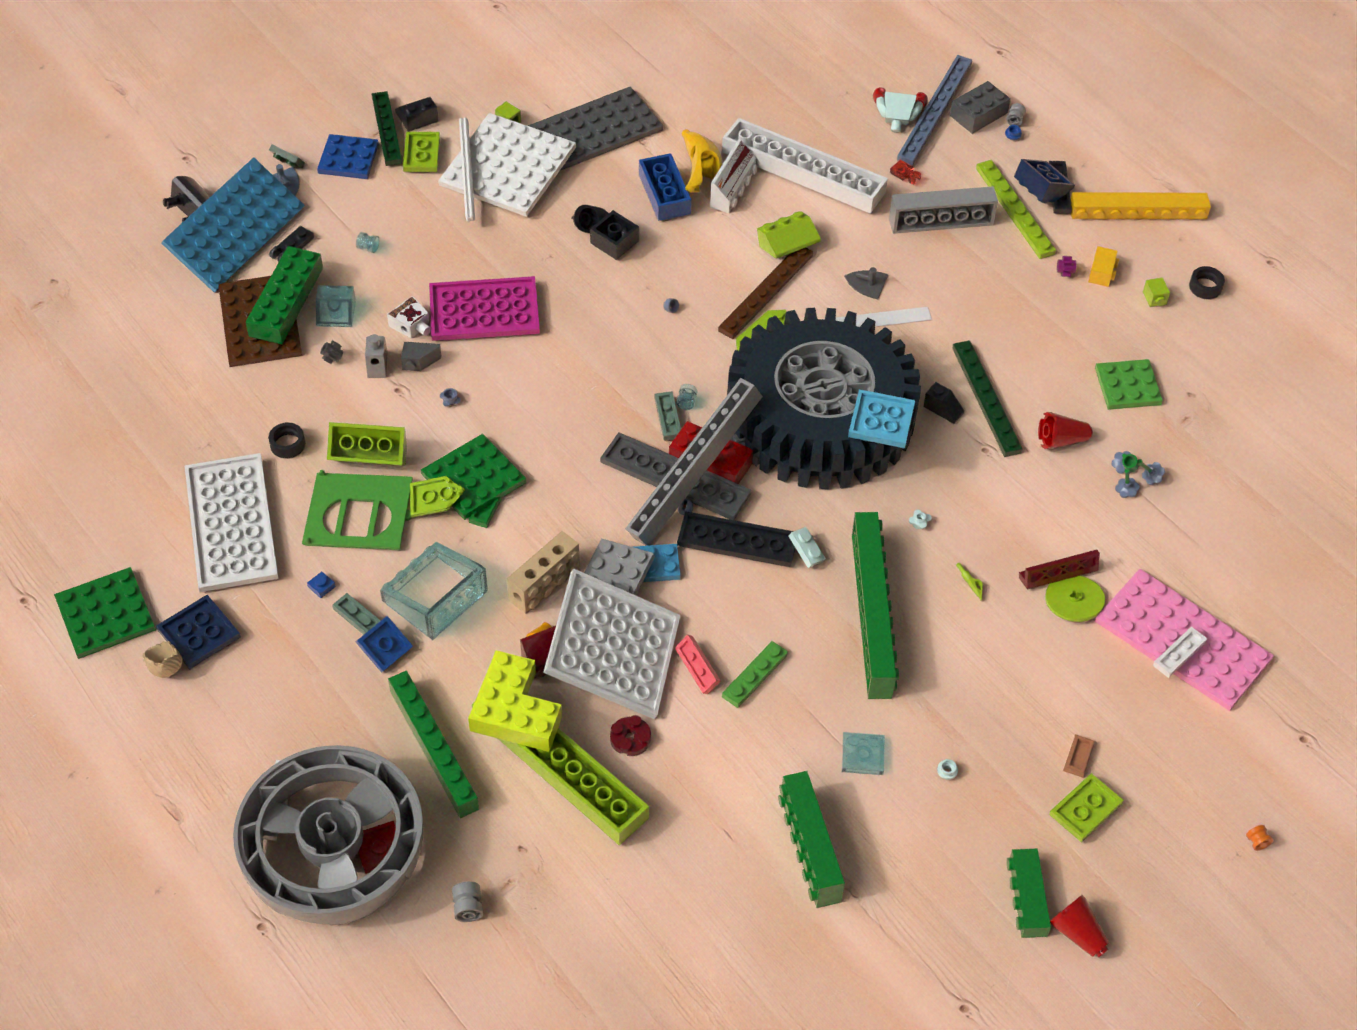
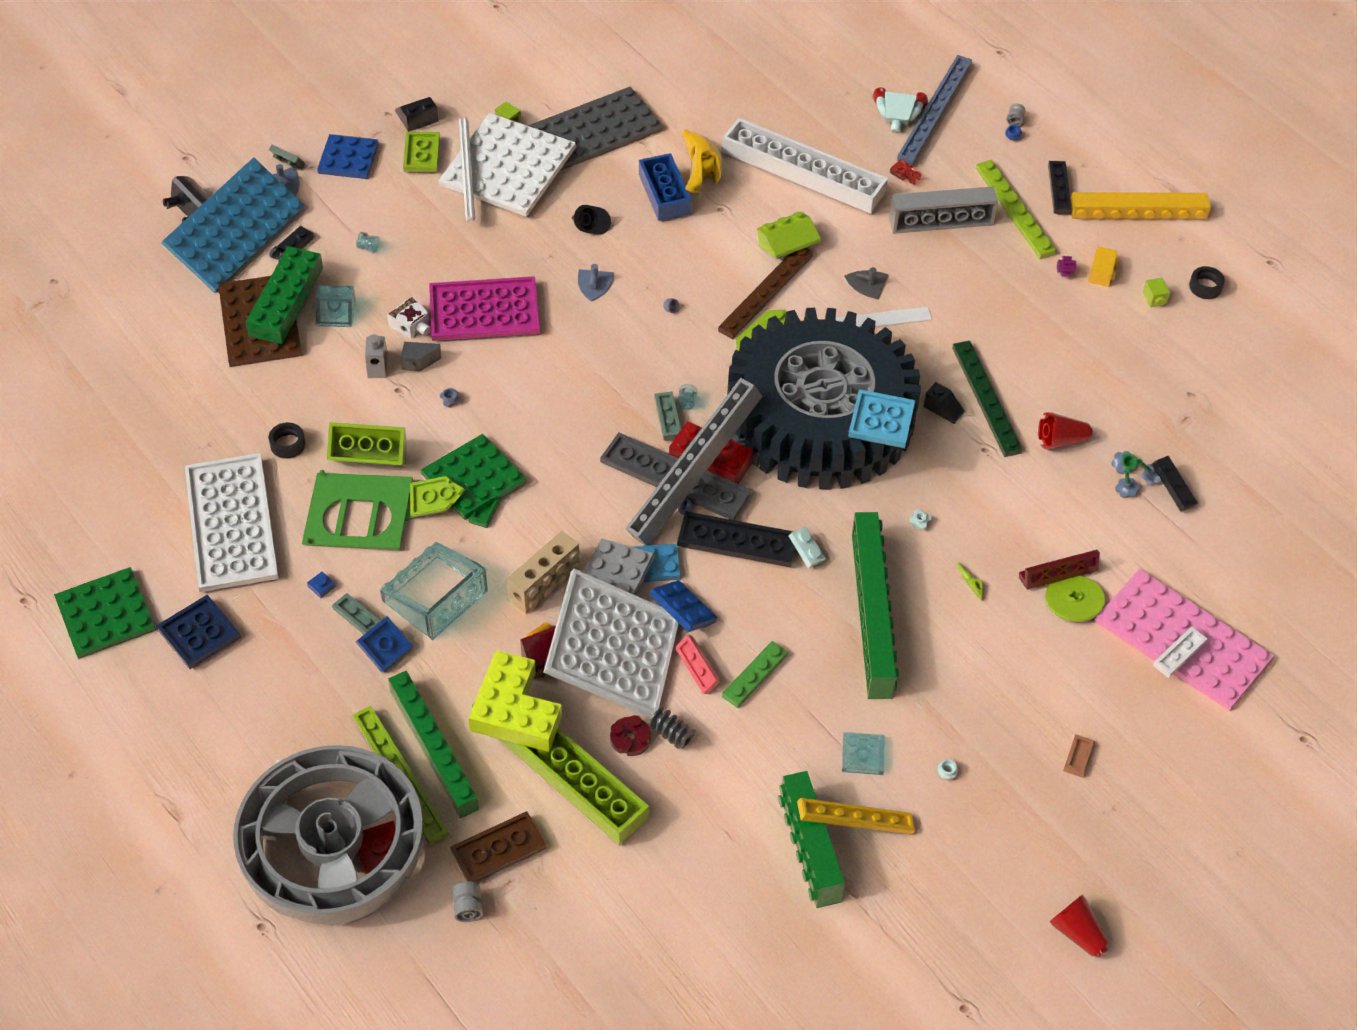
(163, 659): tan hair -> none
(331, 352): dark grey gear -> none
(384, 746): none -> lime plate
(386, 128): dark green plate -> none
(498, 847): none -> reddish brown plate
(594, 282): none -> sand blue shield
(614, 235): black brick -> none
(670, 729): none -> dark grey piece
(683, 606): none -> blue plate
(732, 177): white slope -> none
(855, 816): none -> yellow tile
(980, 107): dark grey brick -> none
(1029, 893): green brick -> none
(1042, 180): dark blue slope -> none
(1086, 807): lime plate -> none
(1128, 384): bright green plate -> none
(1174, 483): none -> black plate
(1259, 837): orange wheel -> none

